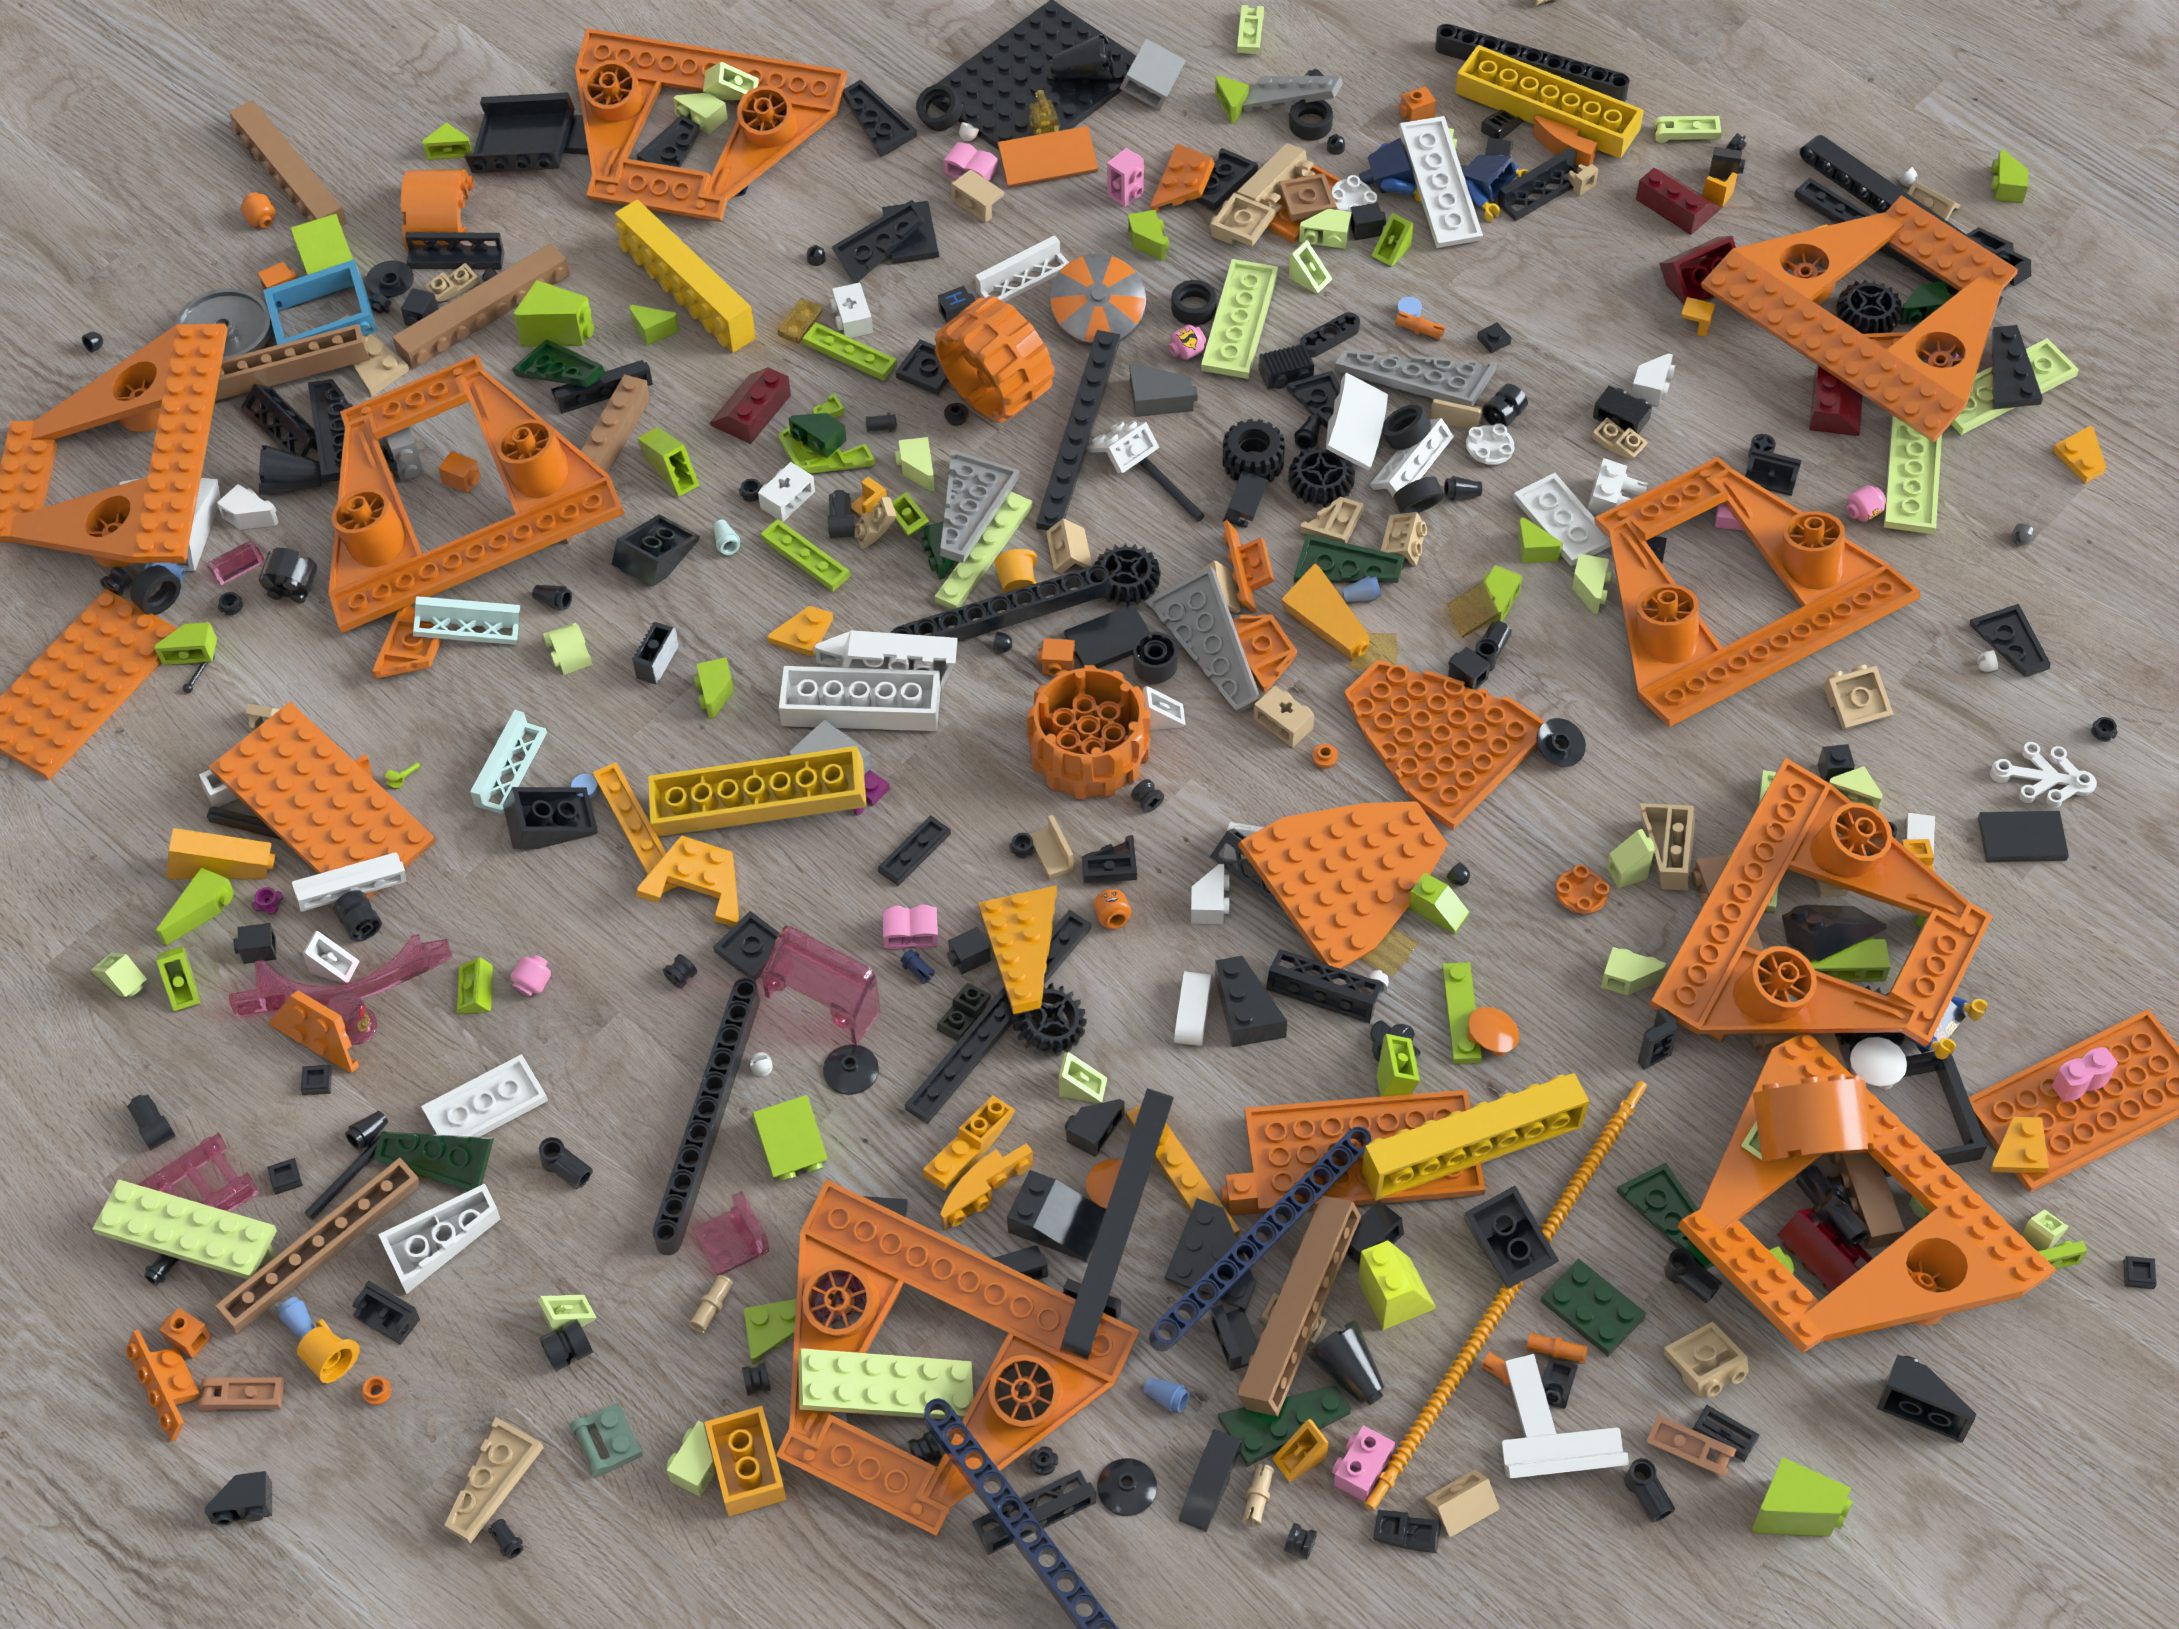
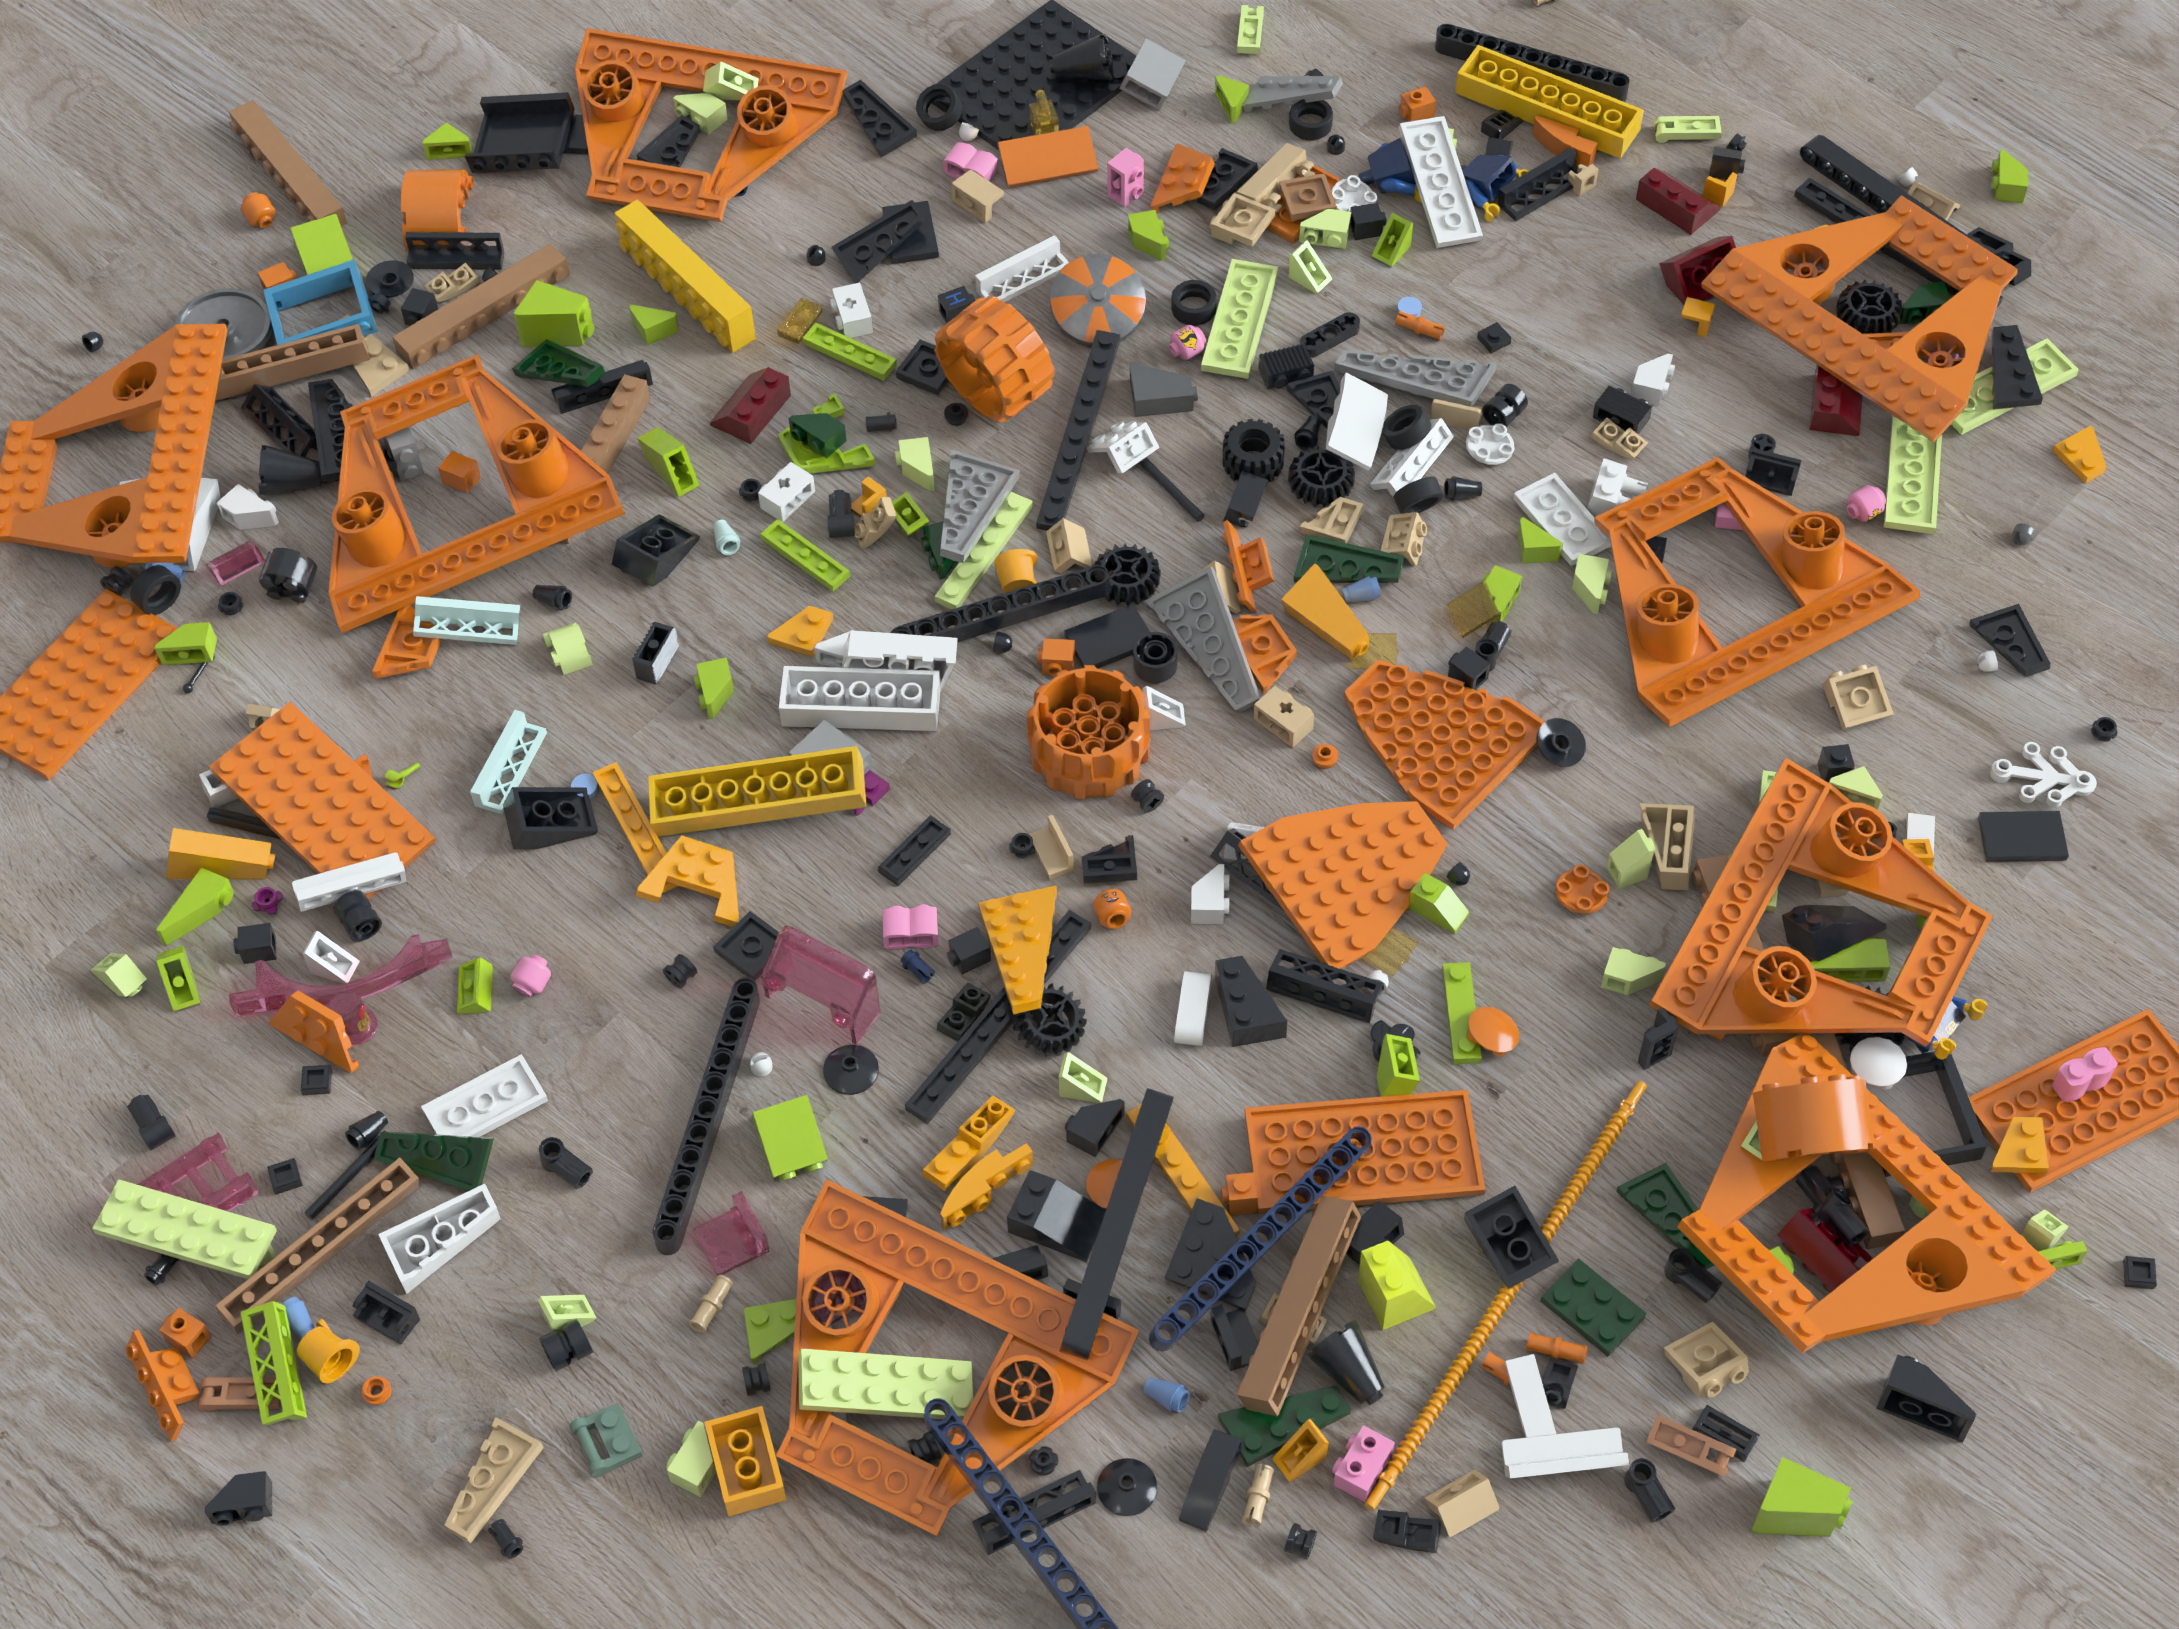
(284, 1363): none -> lime fence
(1474, 1136): yellow brick -> none

